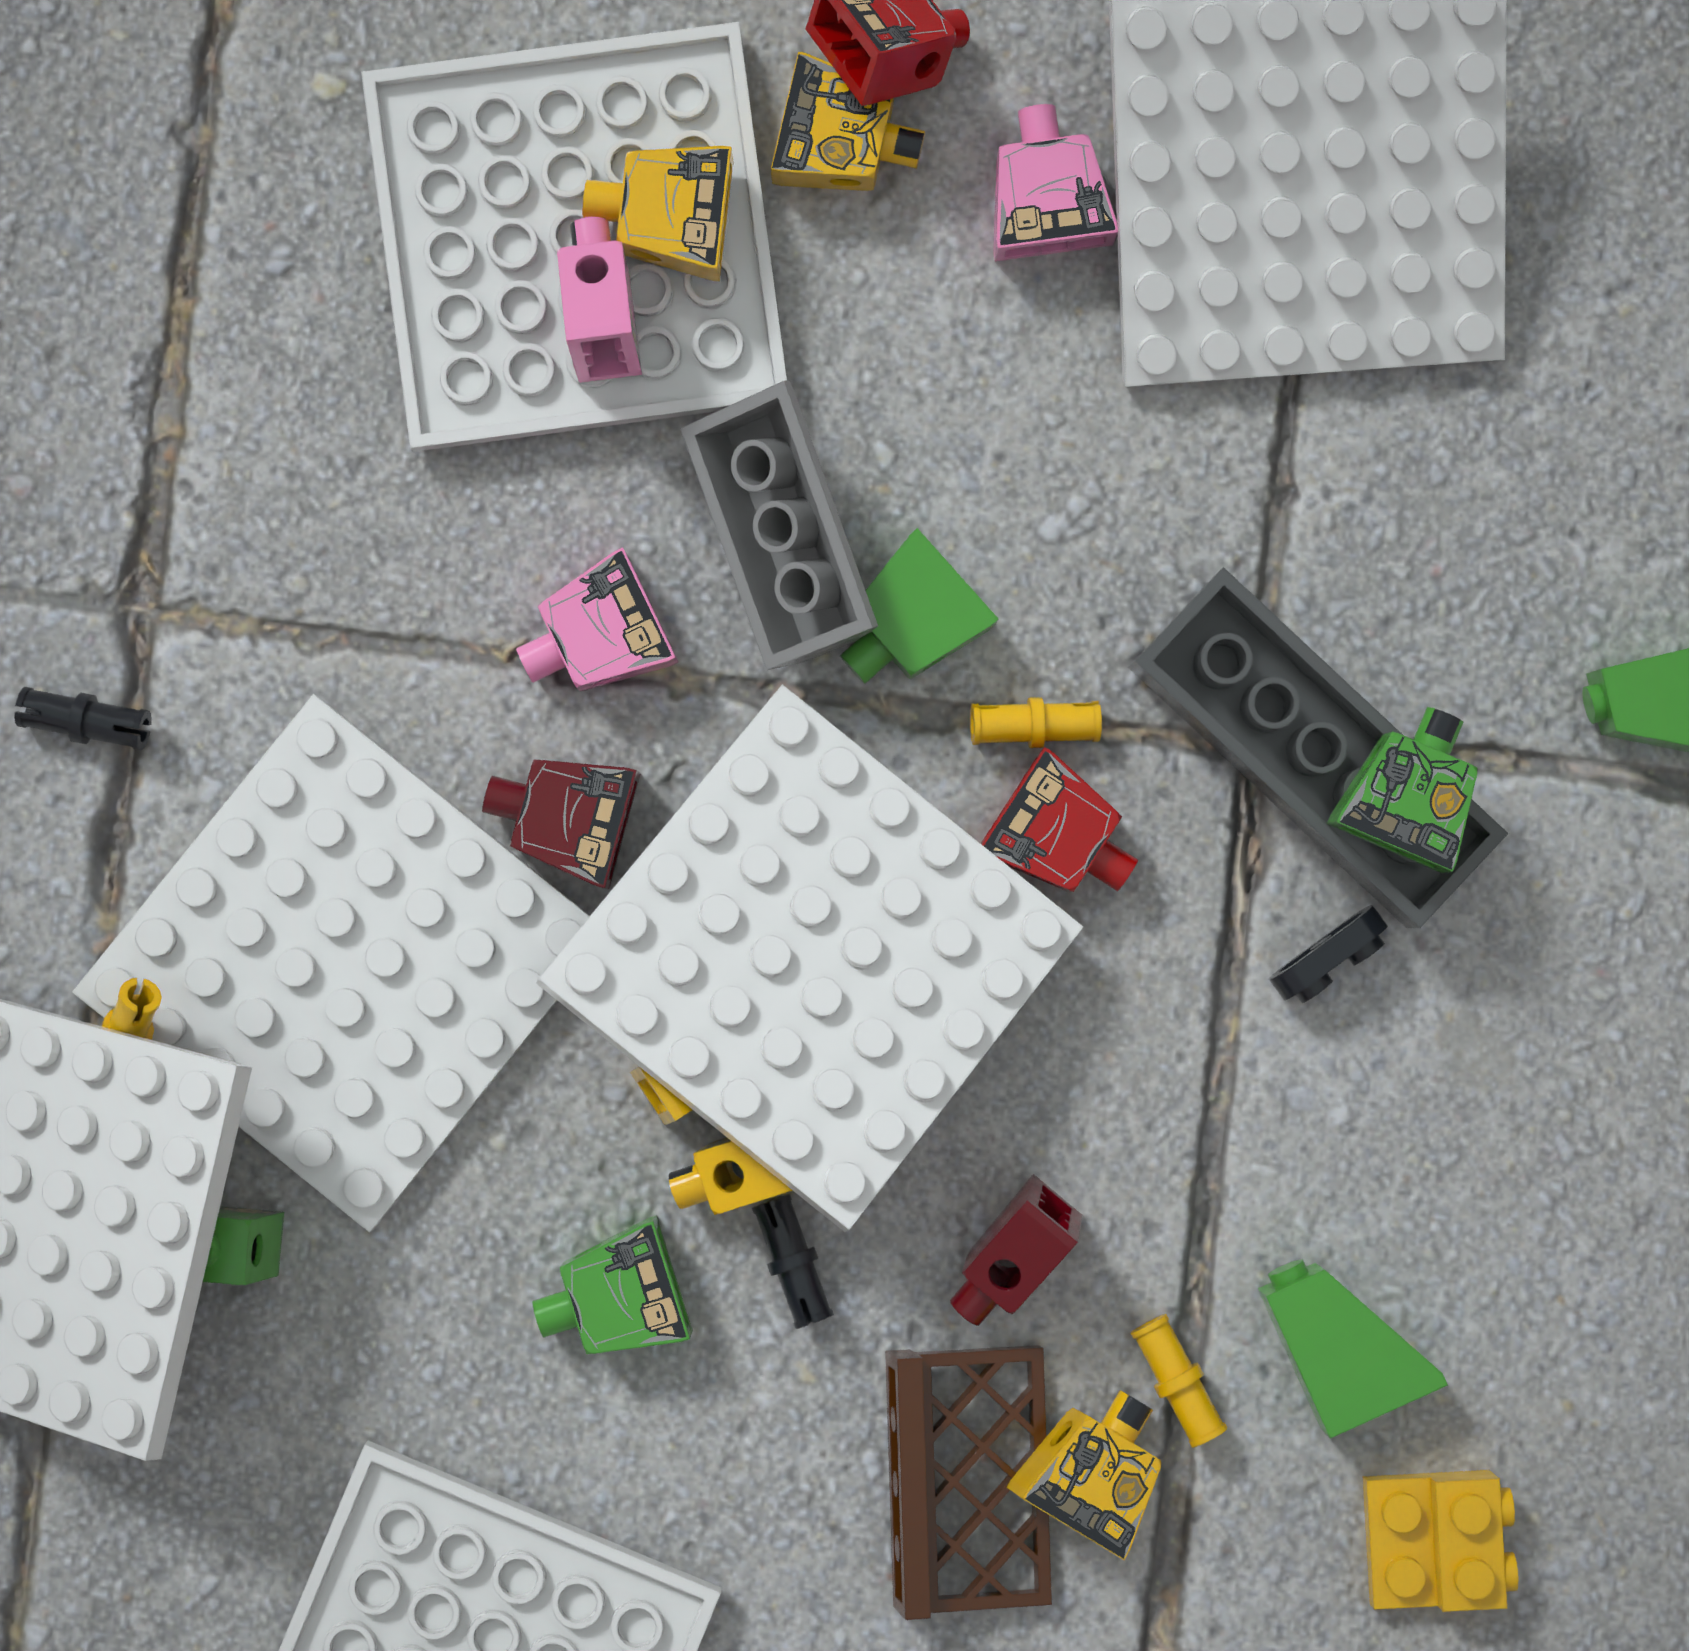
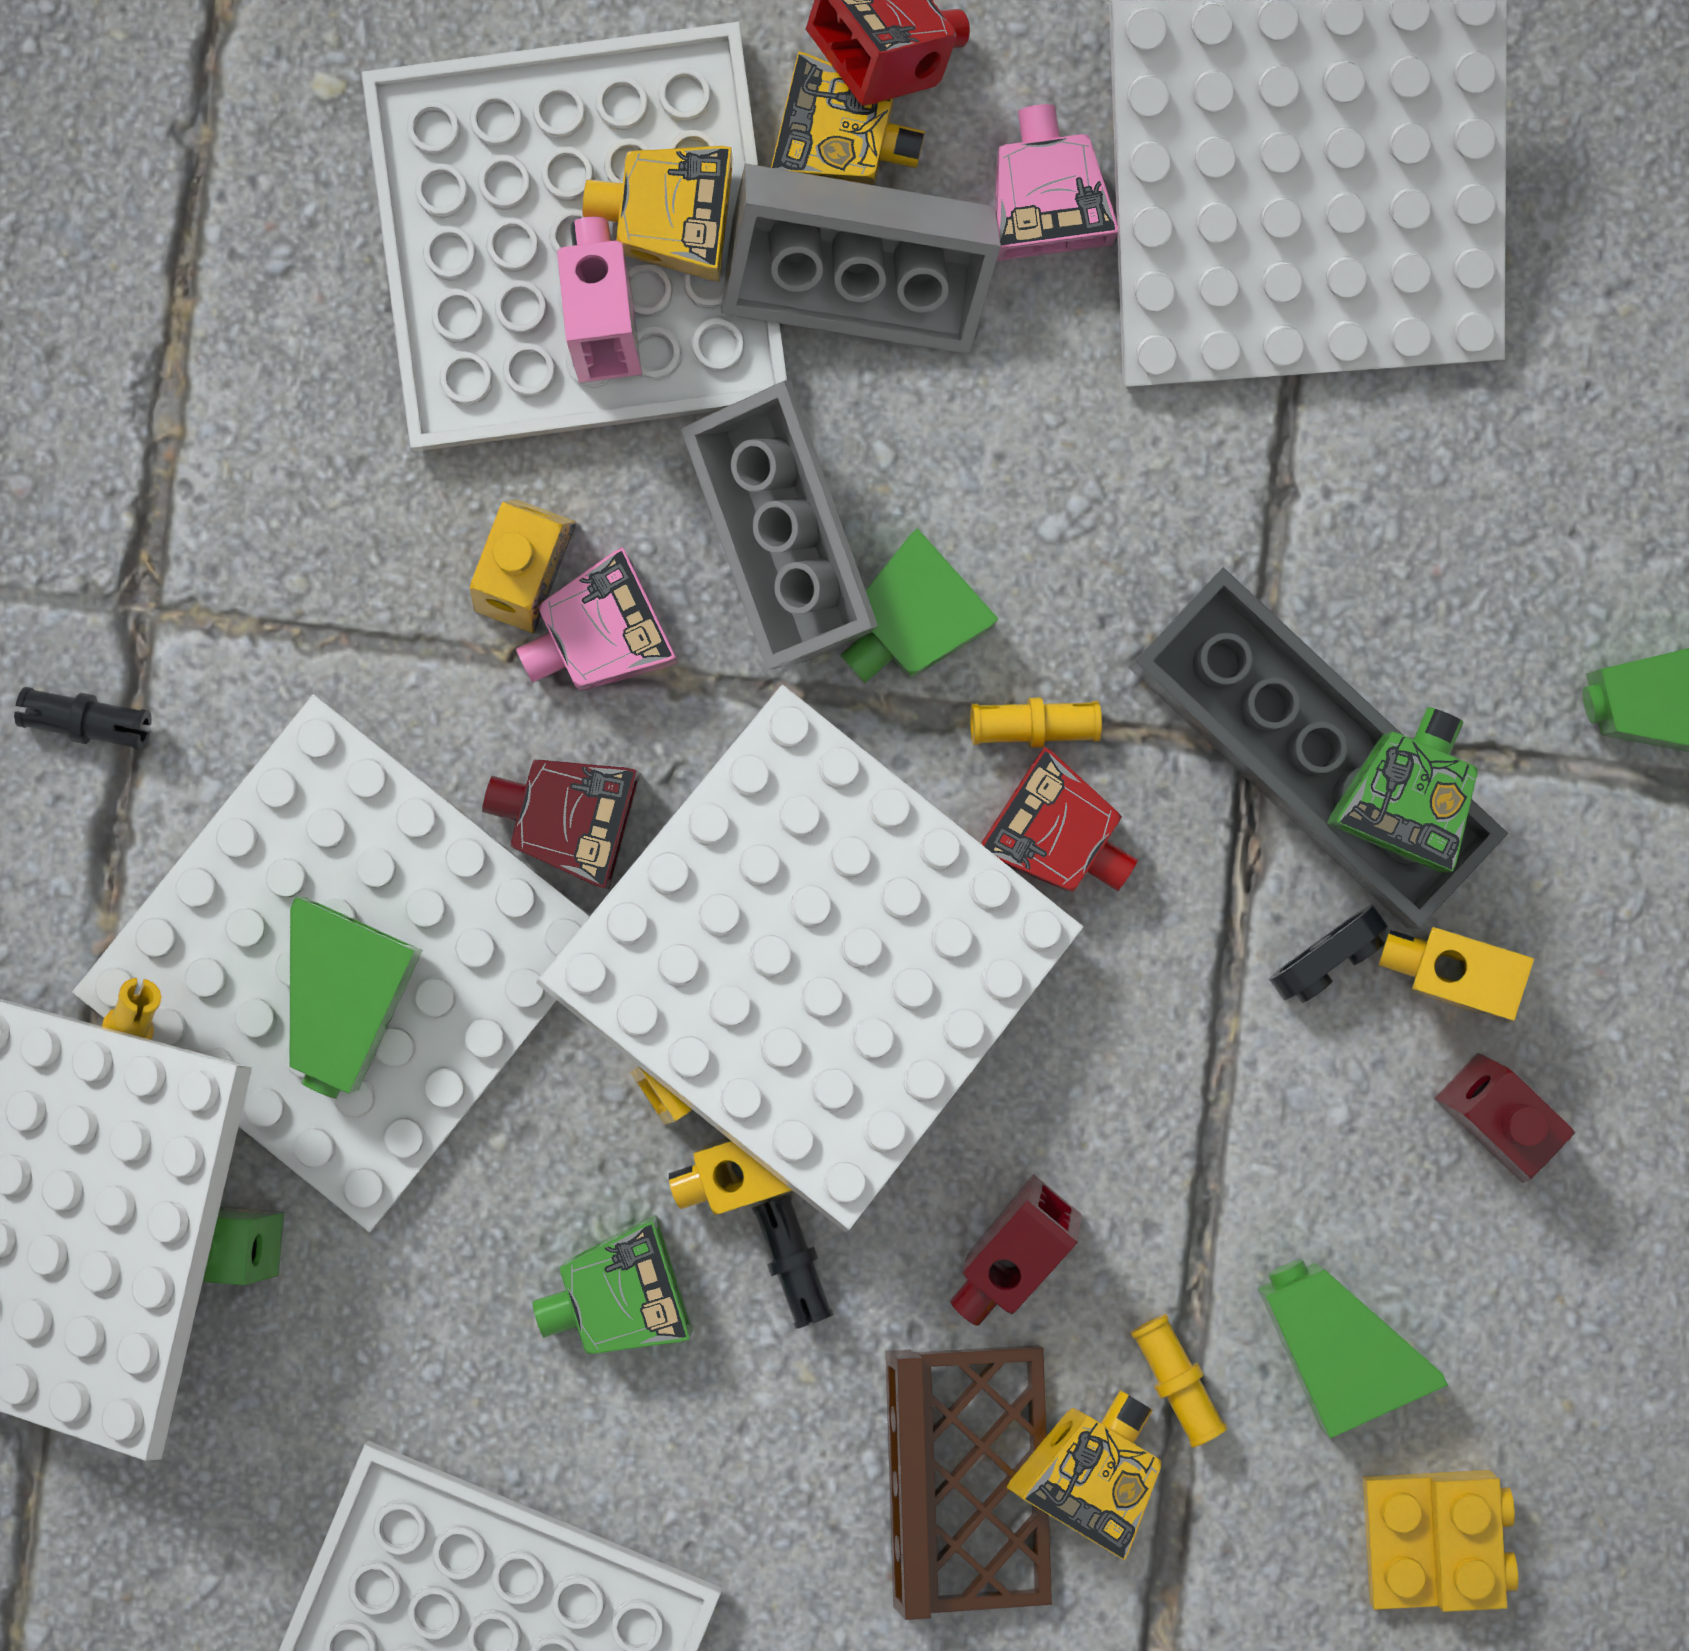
(341, 994): none -> bright green slope
(520, 563): none -> yellow torso
(859, 259): none -> light grey slope
(1491, 975): none -> yellow torso
(1505, 1116): none -> dark red torso

